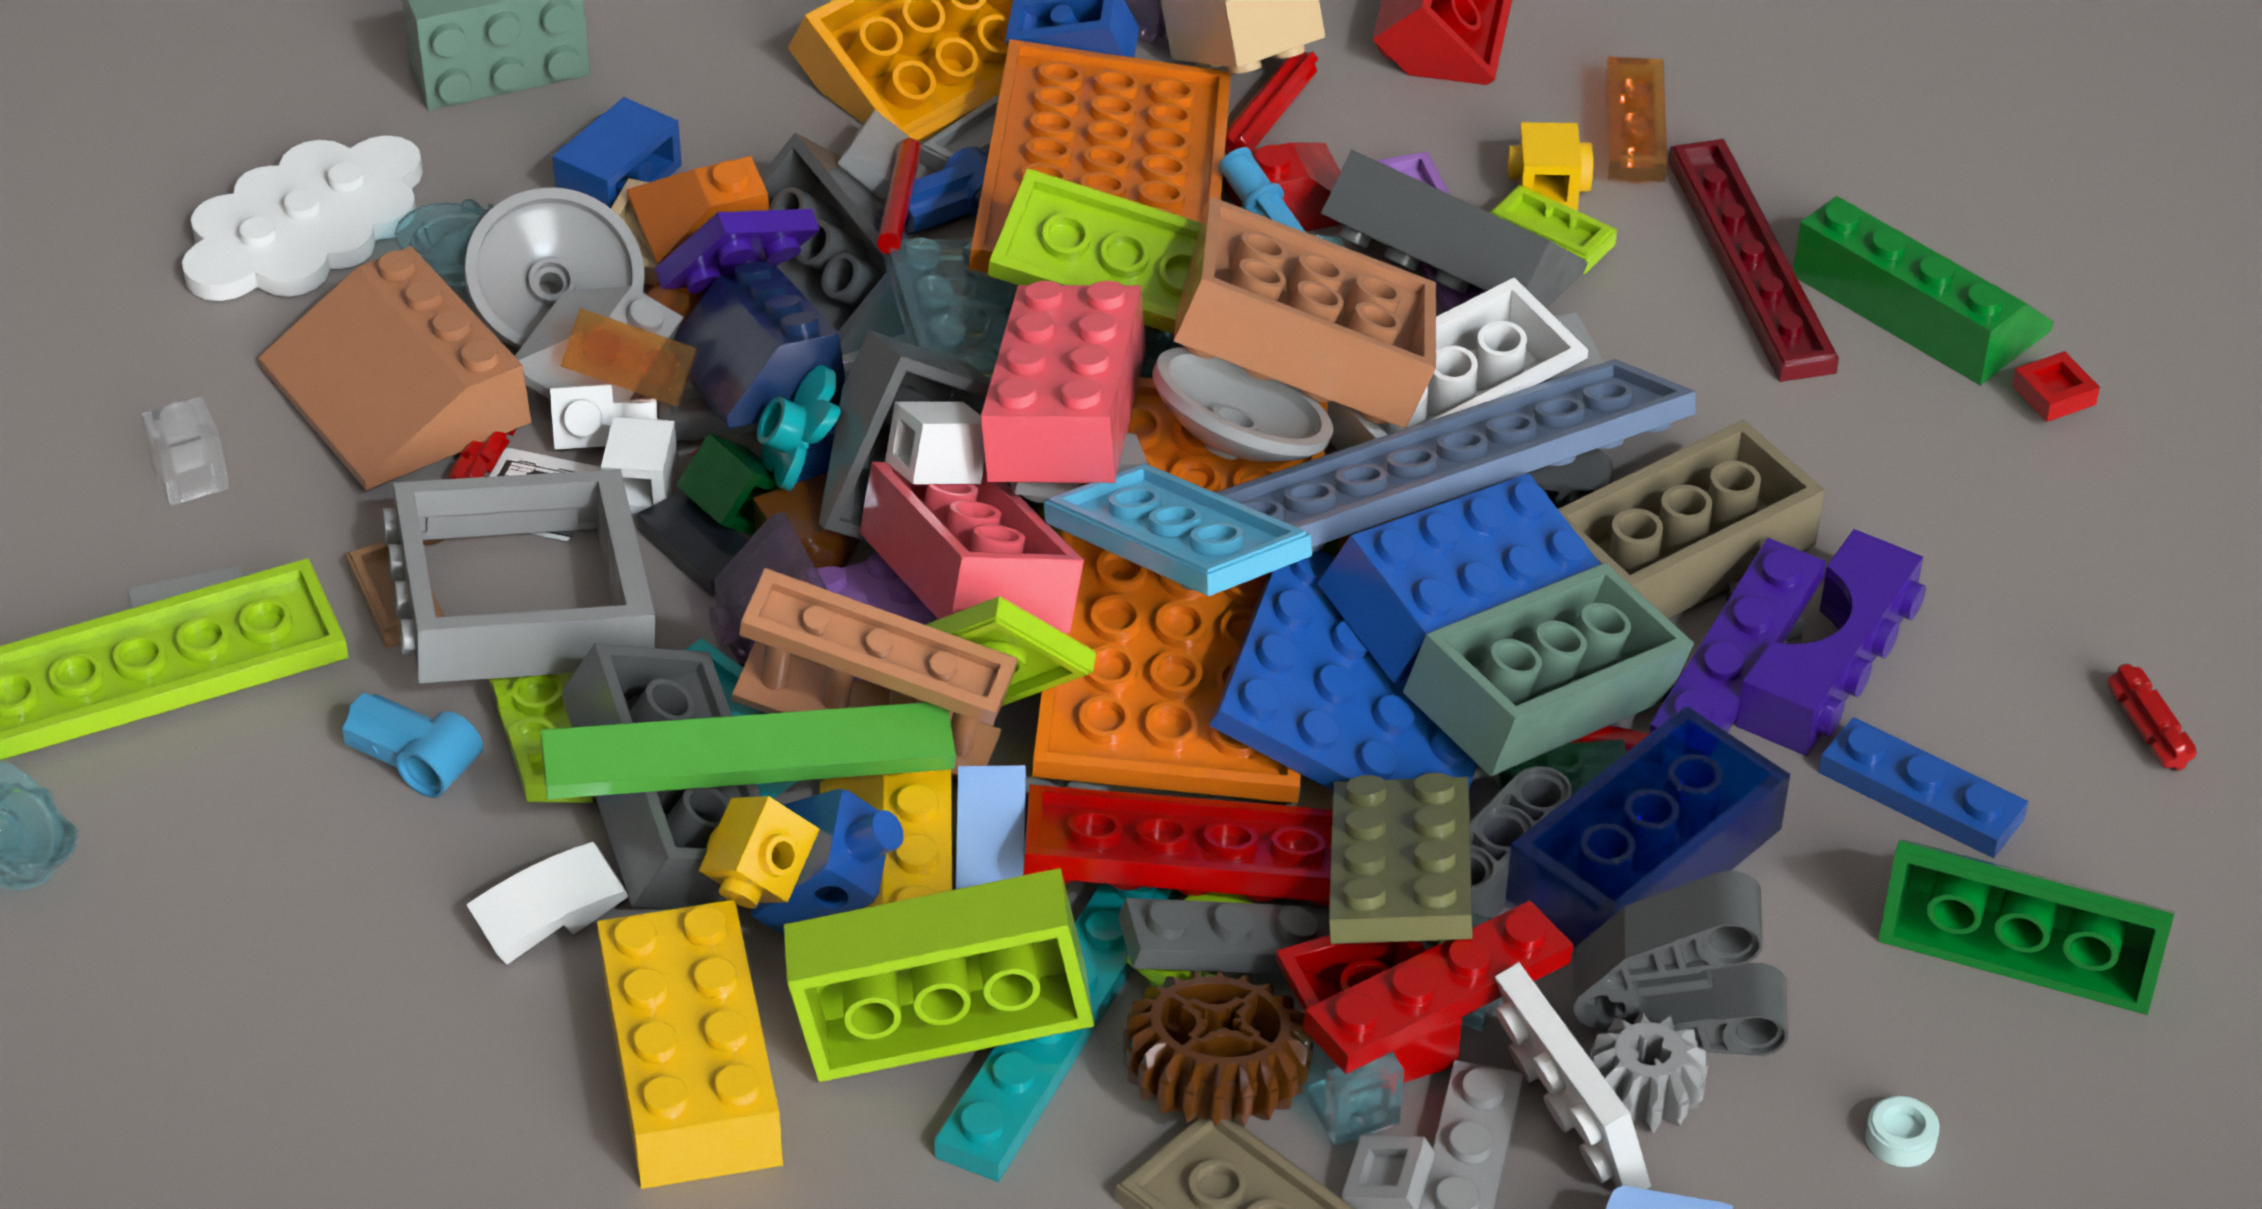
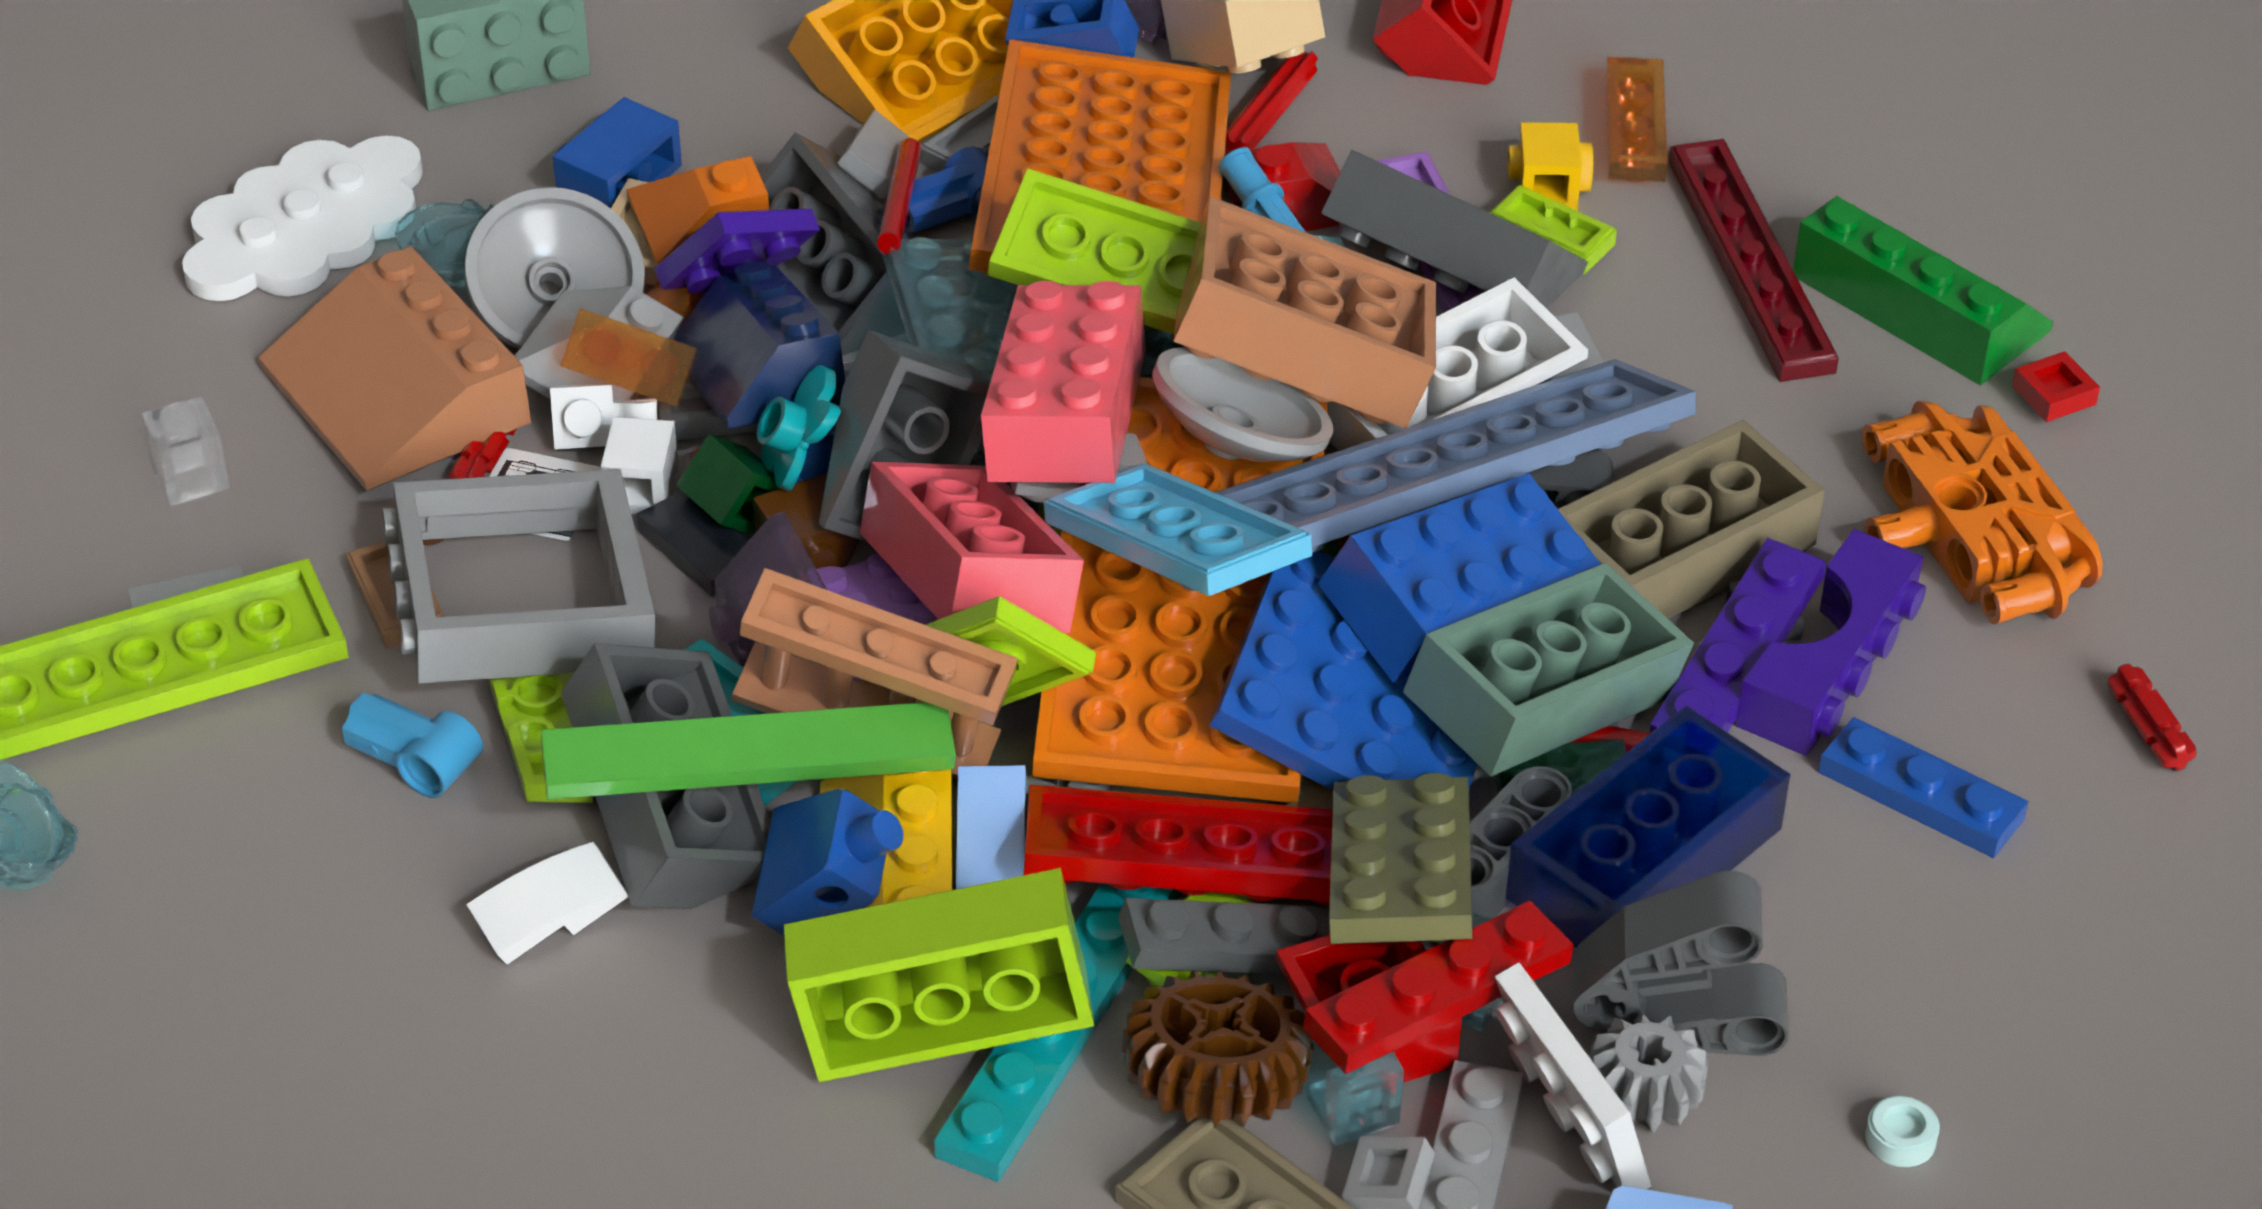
(689, 1044): yellow brick -> none
(758, 851): yellow brick -> none
(936, 443): white brick -> none
(1981, 511): none -> orange piece
(2025, 926): green slope -> none

